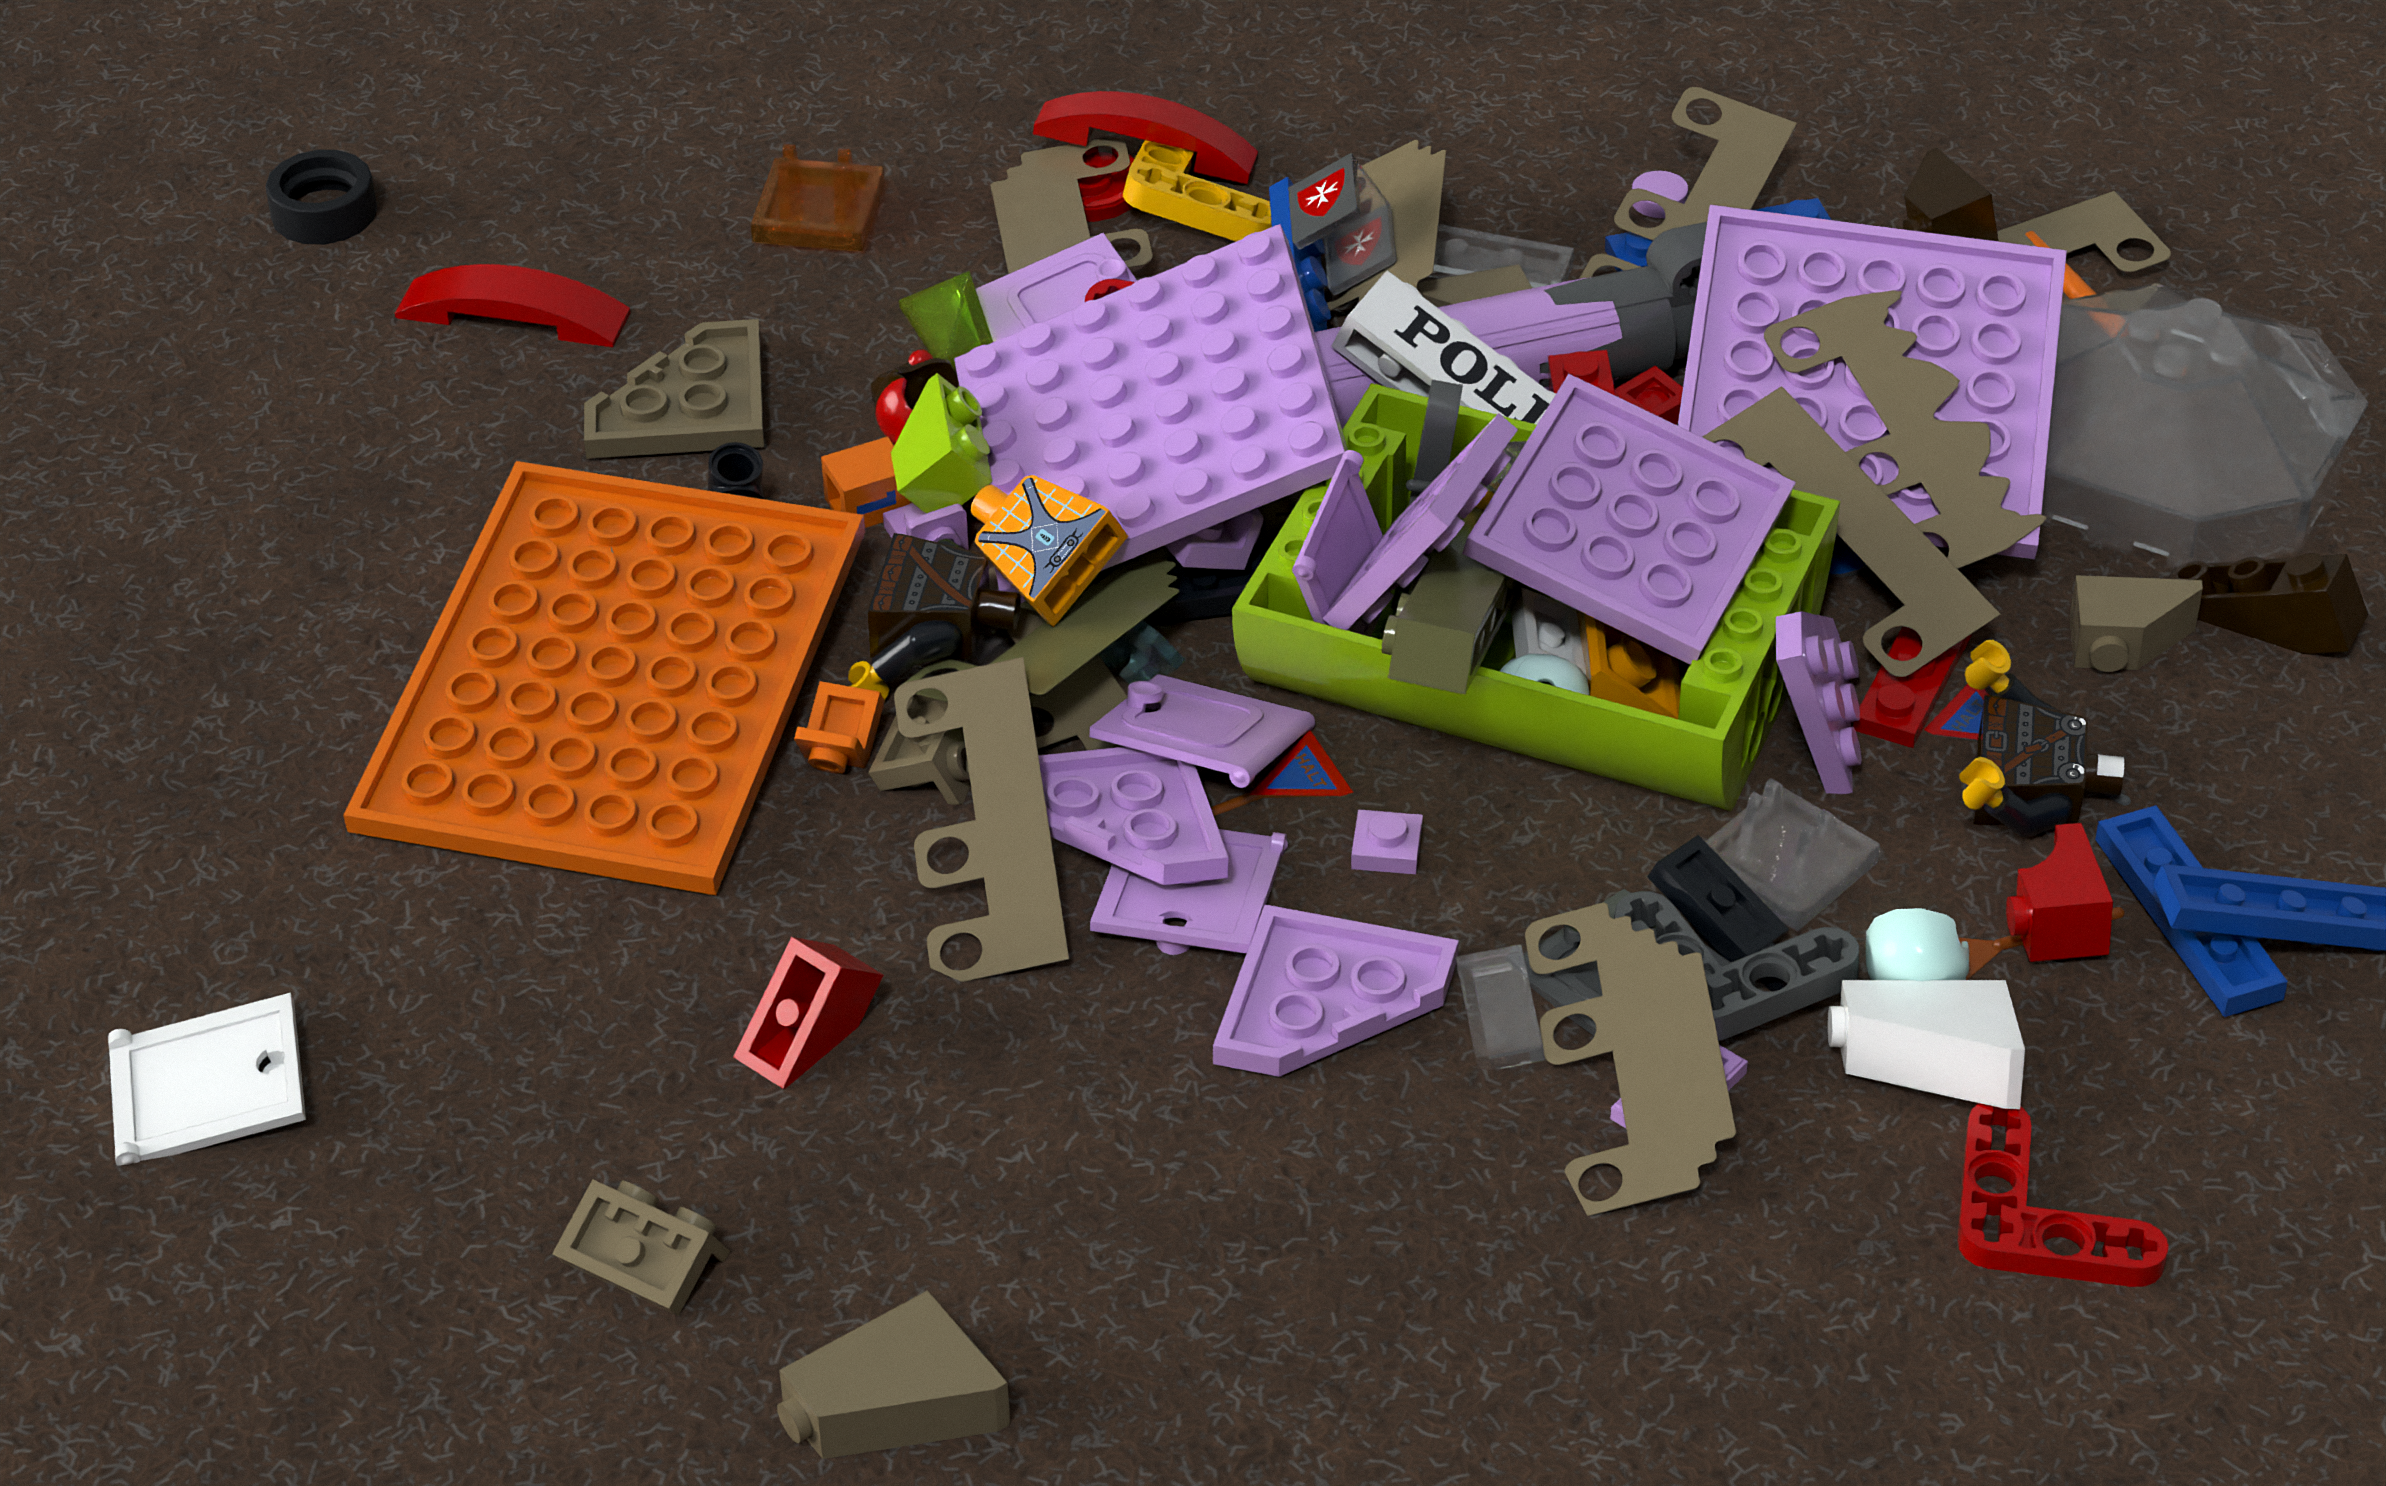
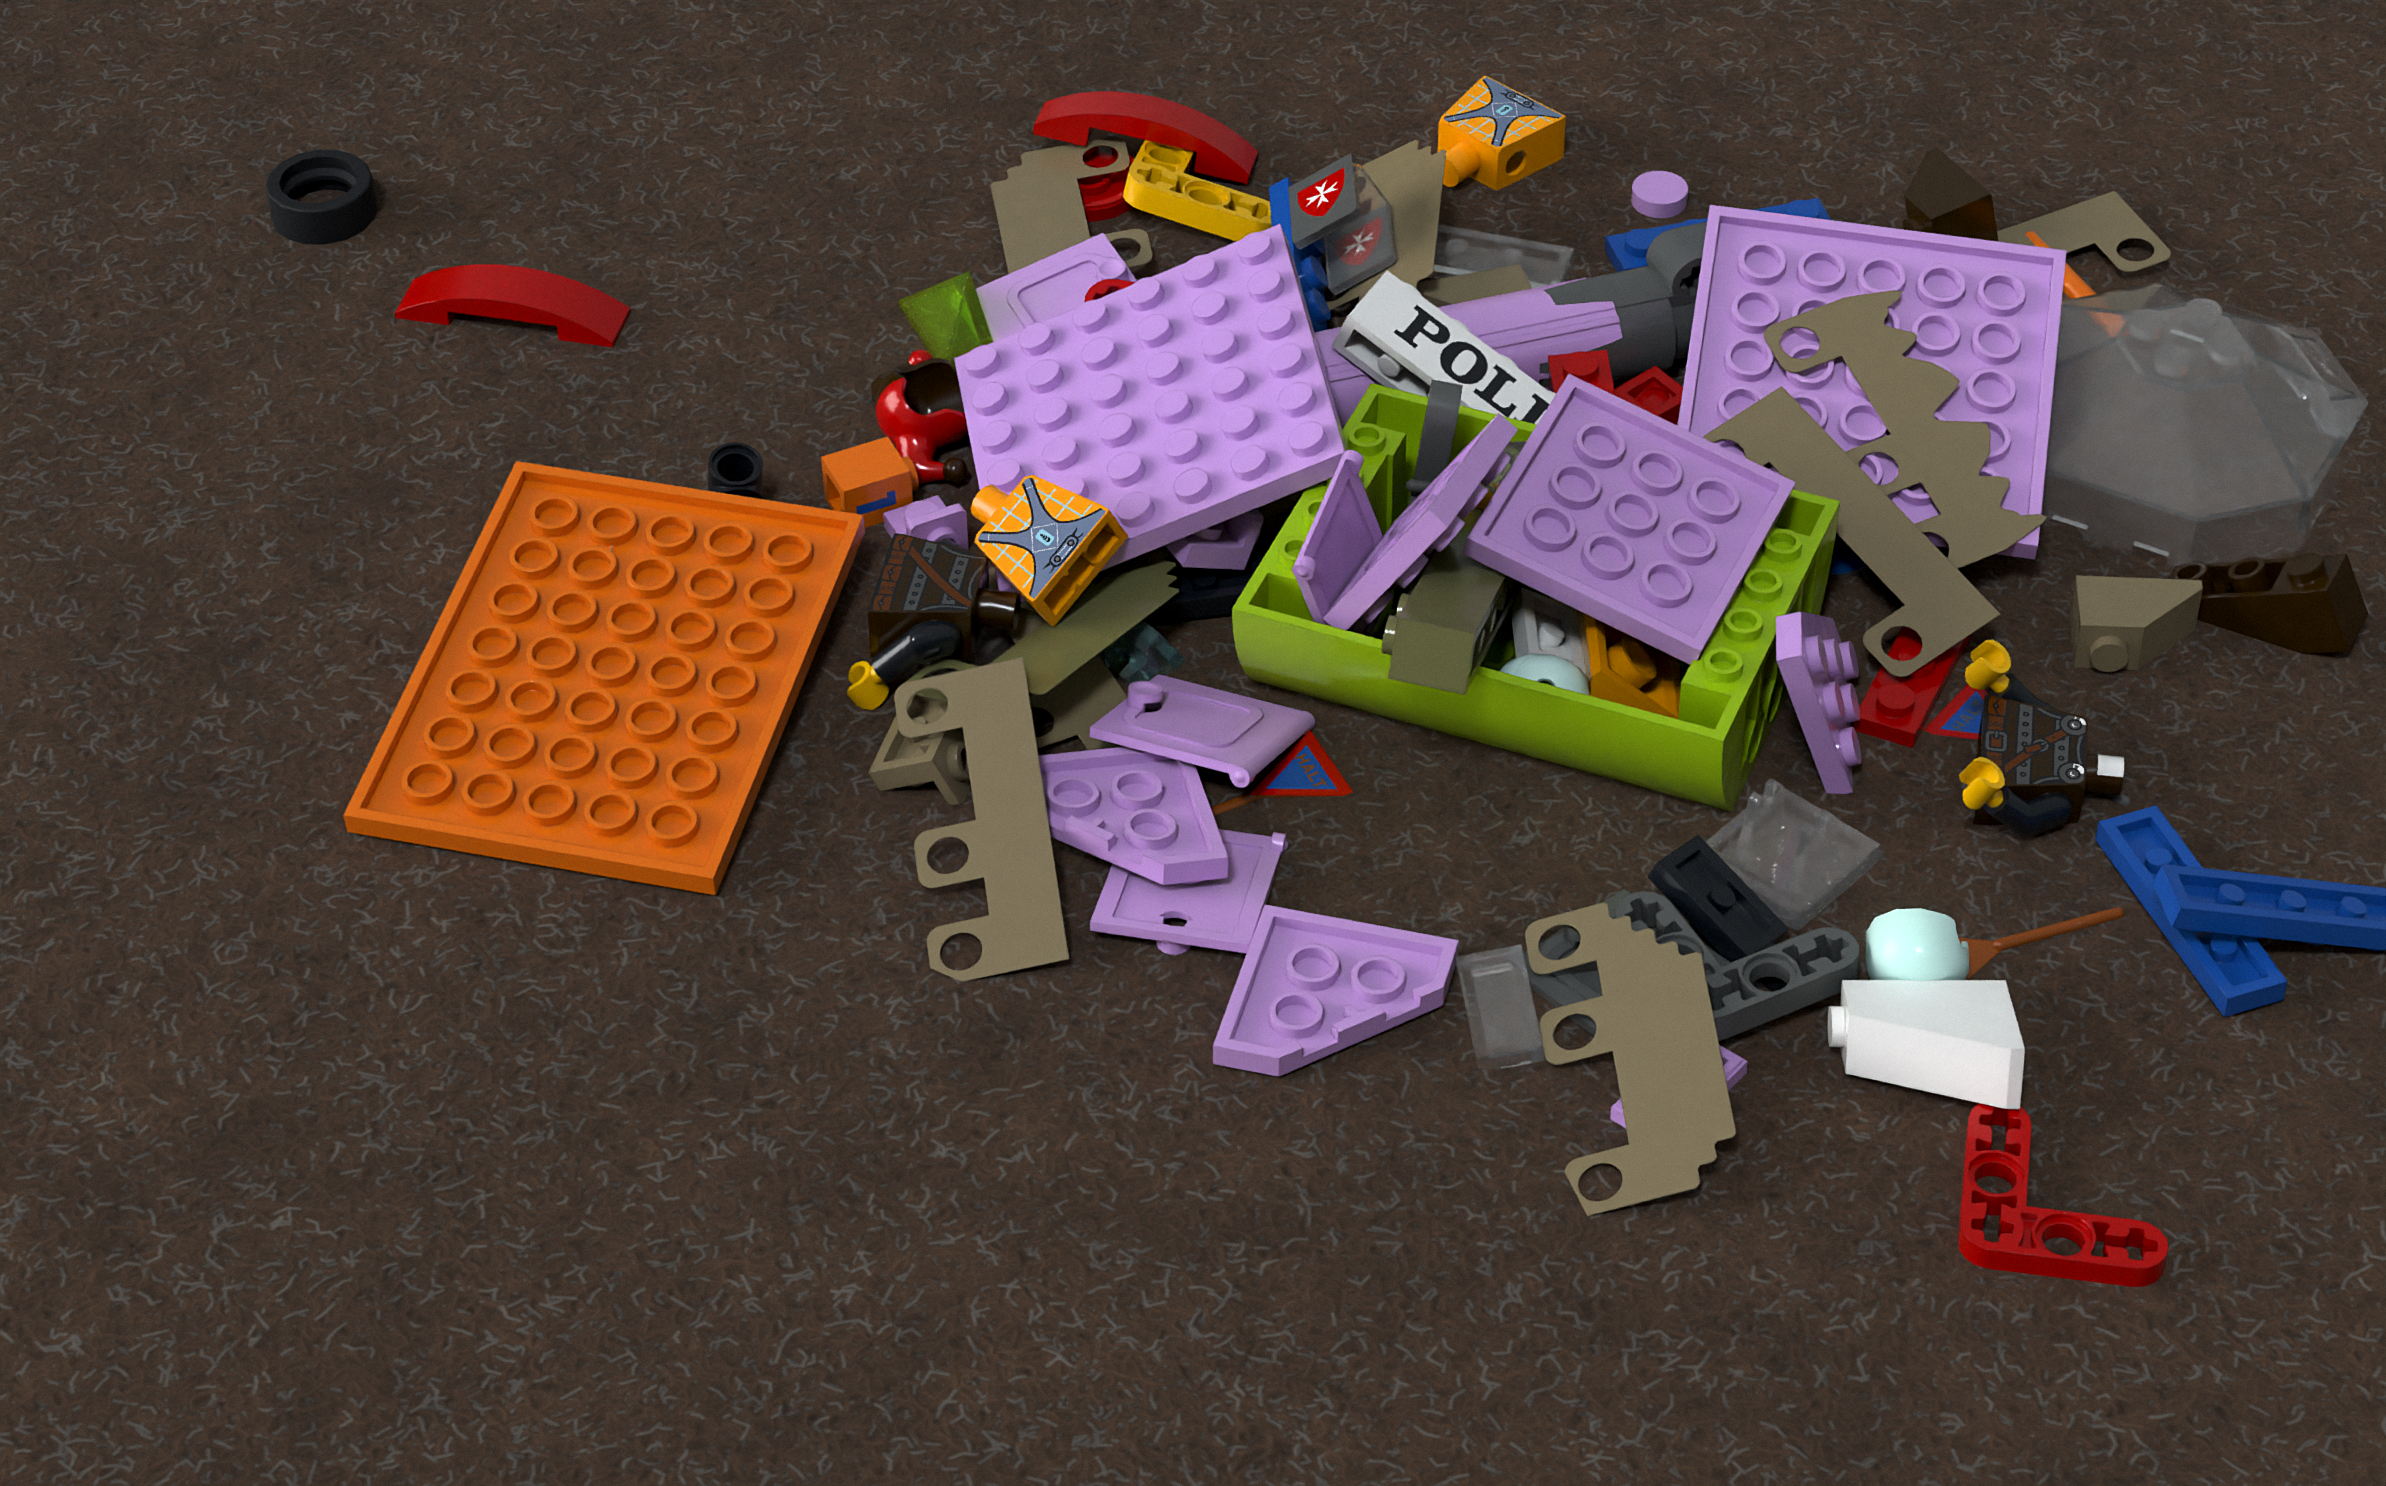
(203, 1080): white container -> none
(637, 1246): dark tan bracket -> none
(686, 399): dark tan plate -> none
(806, 1010): red slope -> none
(817, 202): clear orange plate -> none
(840, 727): orange bracket -> none
(893, 1385): dark tan slope -> none
(942, 448): lime slope -> none
(1386, 842): lavender plate -> none
(1498, 136): none -> light orange torso
(1731, 178): dark tan piece -> none
(2062, 902): red arch -> none

